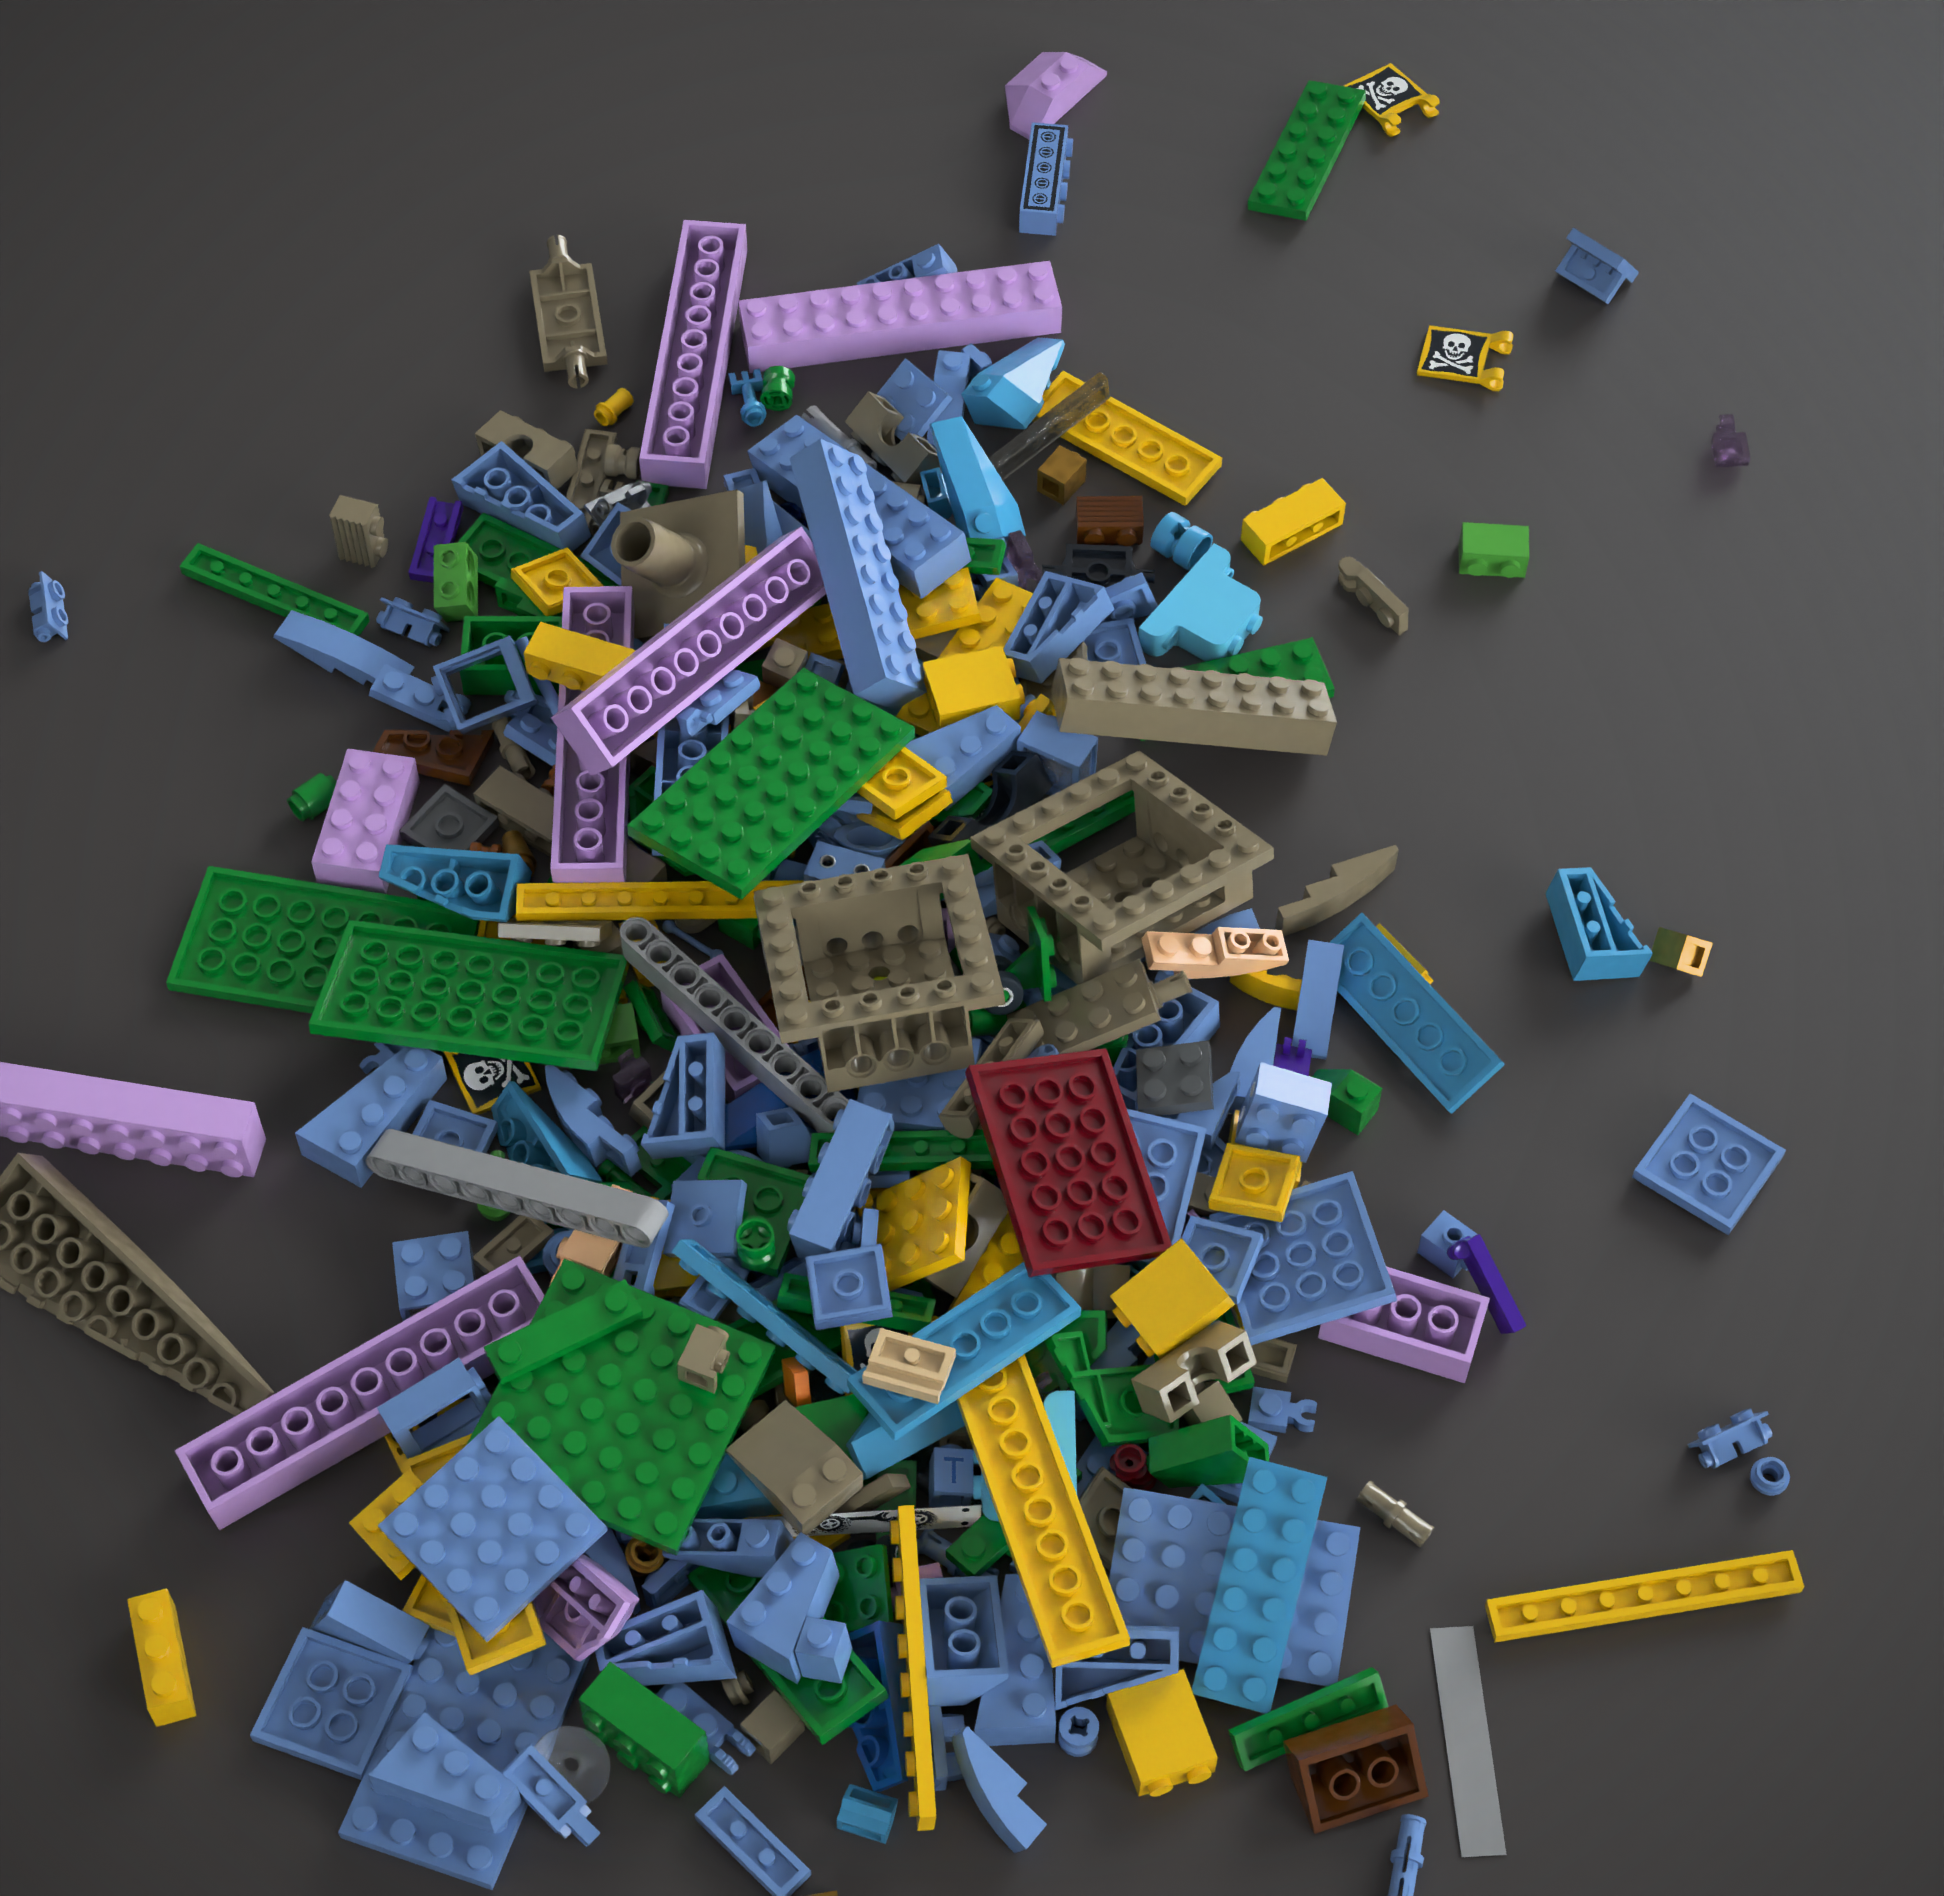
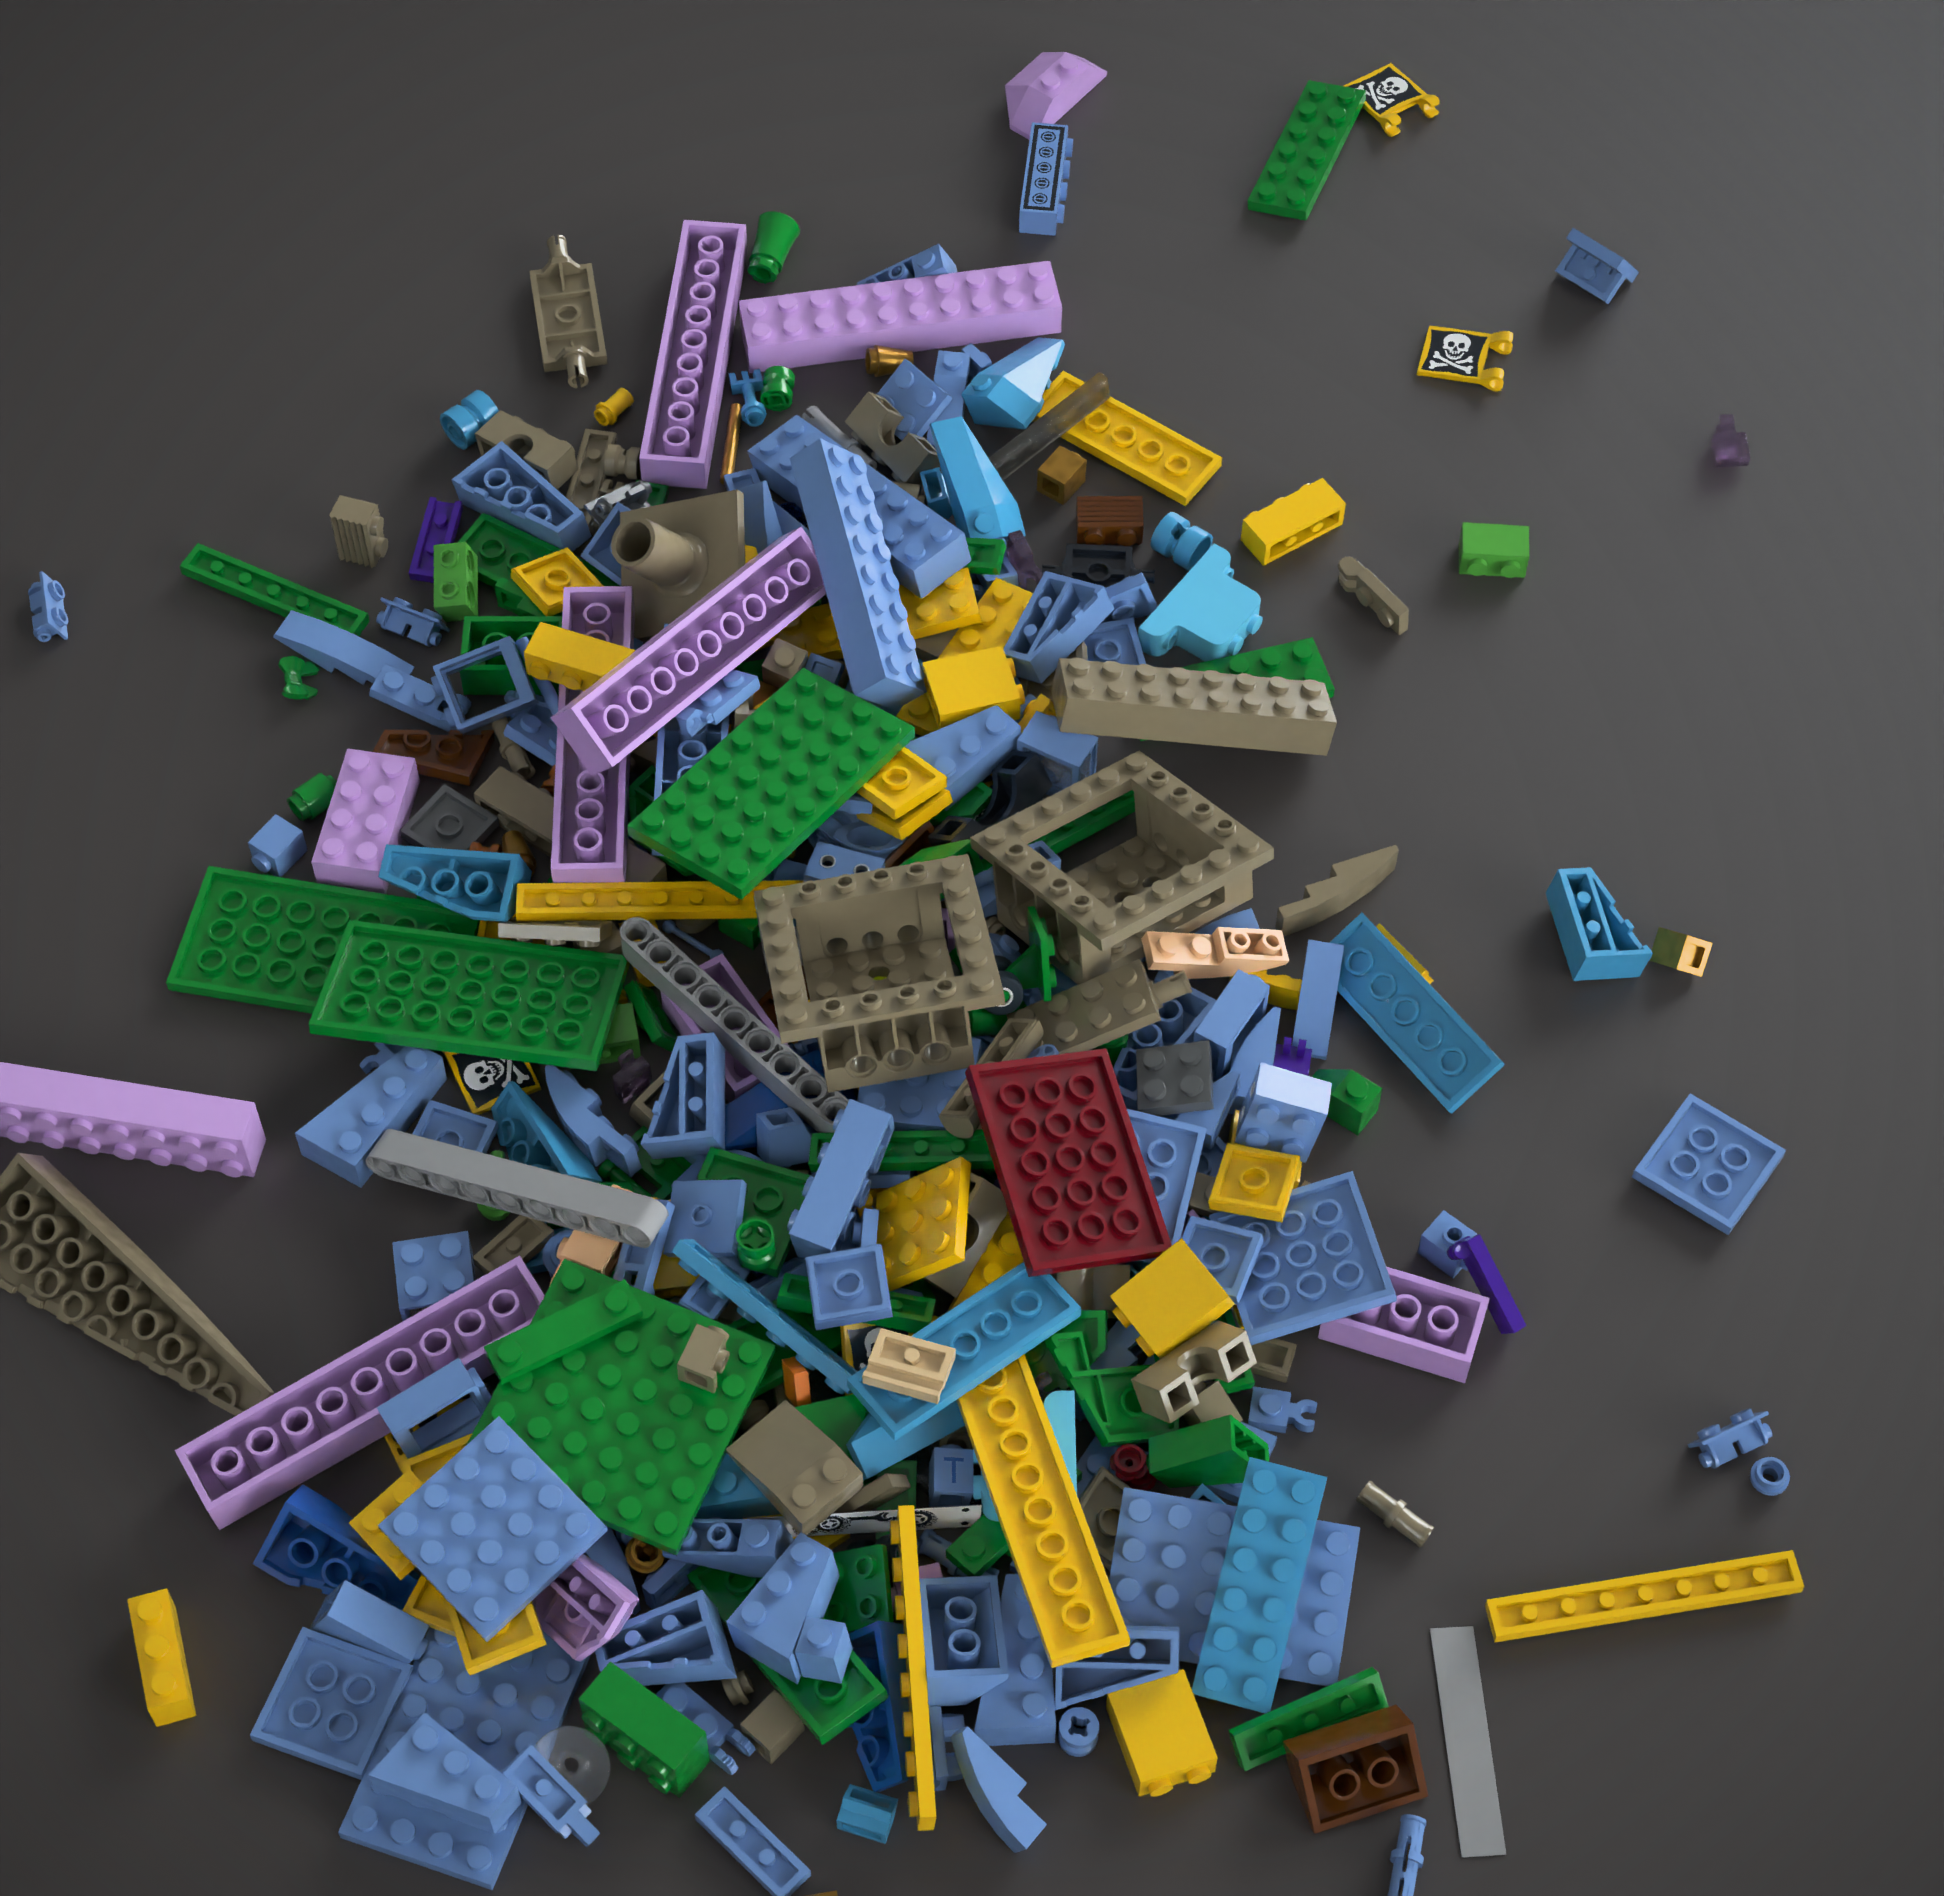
(277, 846): none -> medium blue brick
(293, 670): none -> green piece
(320, 1549): none -> blue wedge
(464, 421): none -> dark azure wheel
(731, 441): none -> pearl gold bar
(772, 244): none -> green plant
(885, 360): none -> pearl gold cone
(1232, 1019): none -> medium blue window

